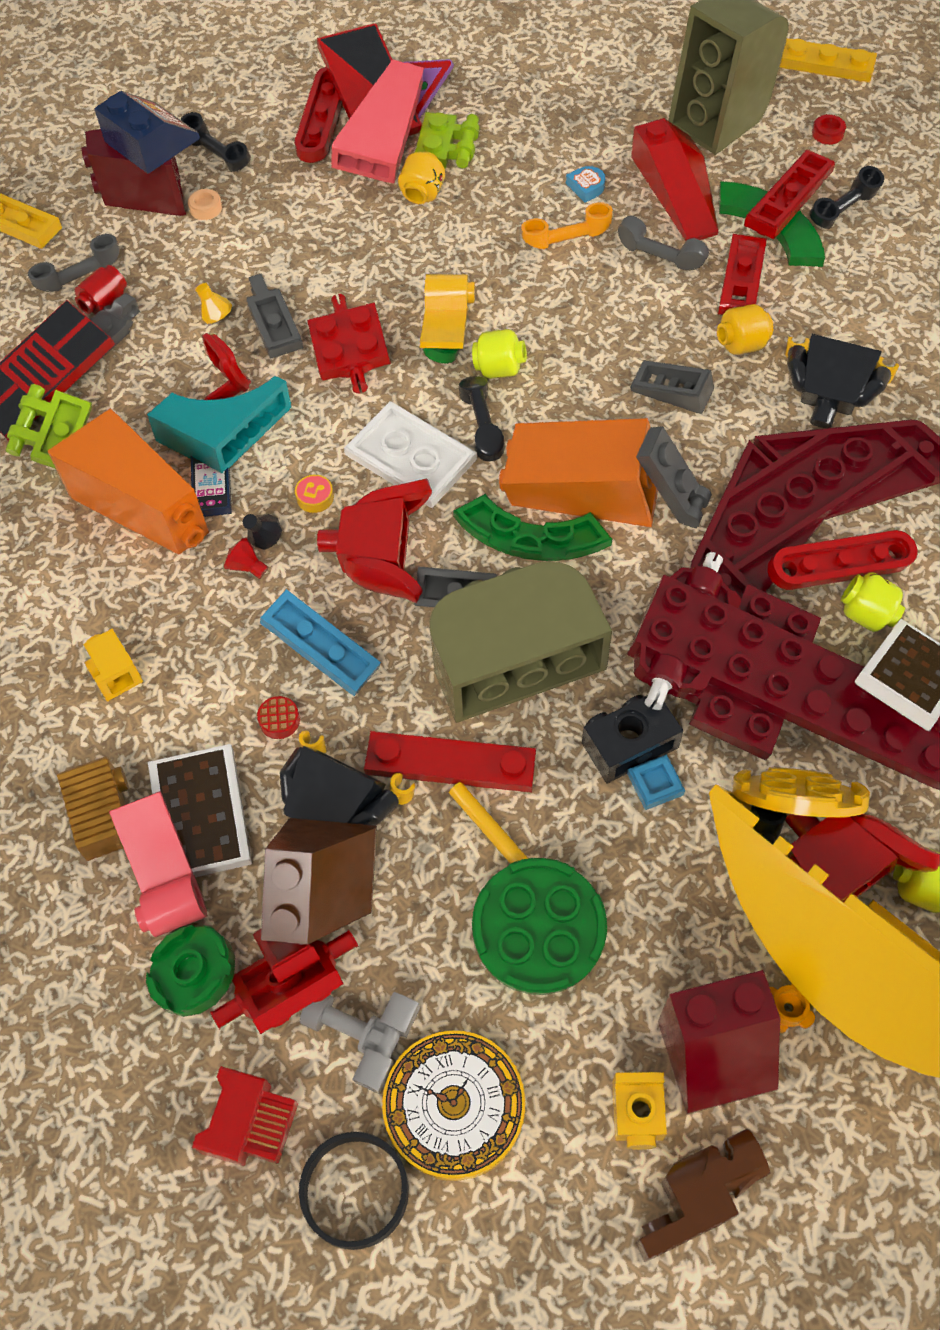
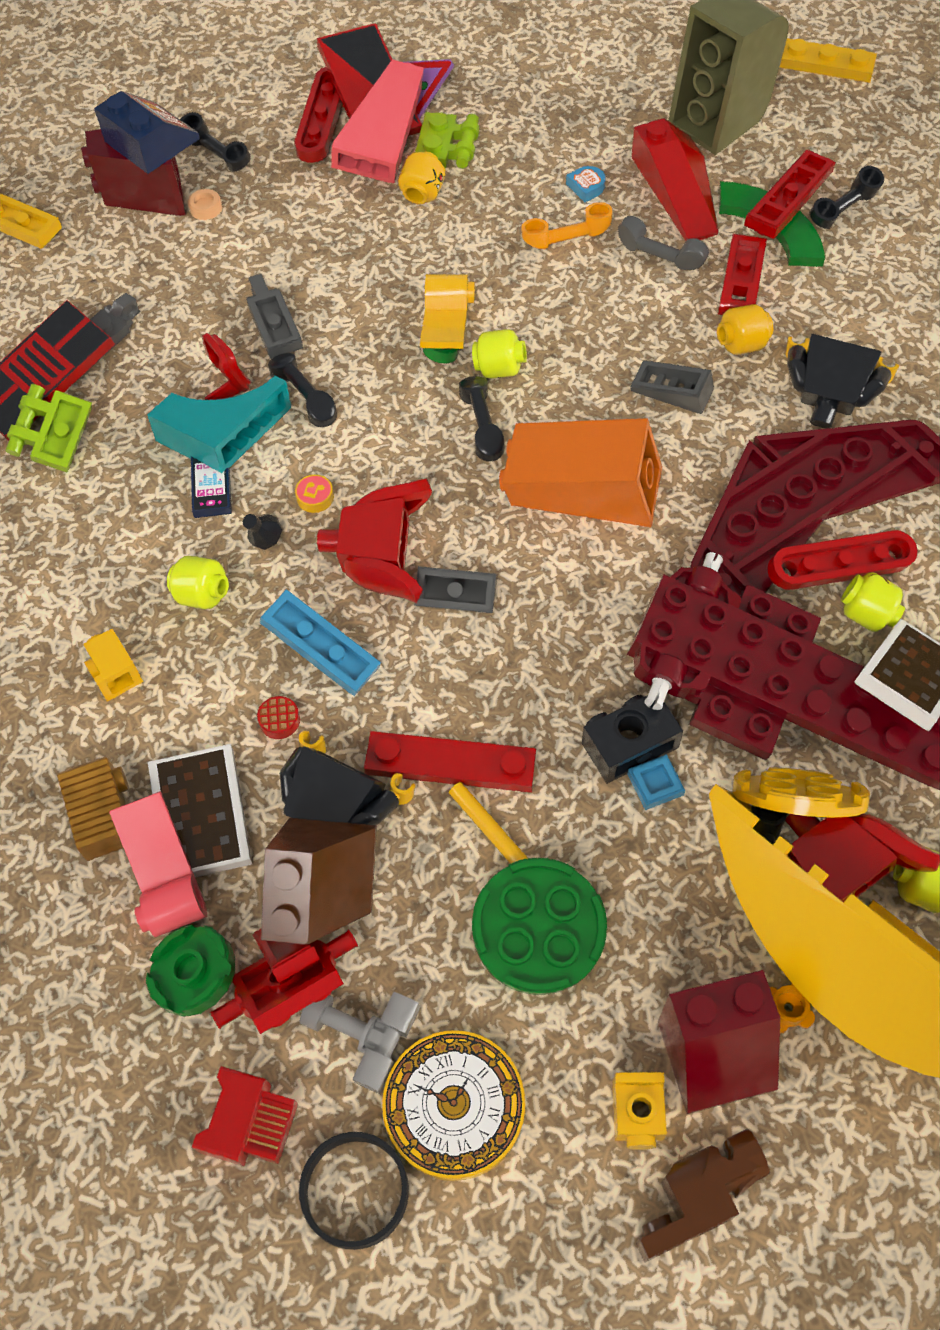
(46, 278): dark grey bar -> none
(100, 289): red brick -> none
(128, 482): orange slope -> none
(197, 582): none -> neon yellow head
(212, 305): yellow rock -> none
(243, 558): red rock -> none
(319, 404): none -> black bar
(348, 342): red plate -> none
(408, 450): white tile -> none
(516, 637): olive brick -> none
(530, 541): green tile -> none
(673, 477): dark grey plate -> none
(828, 129): red tile -> none

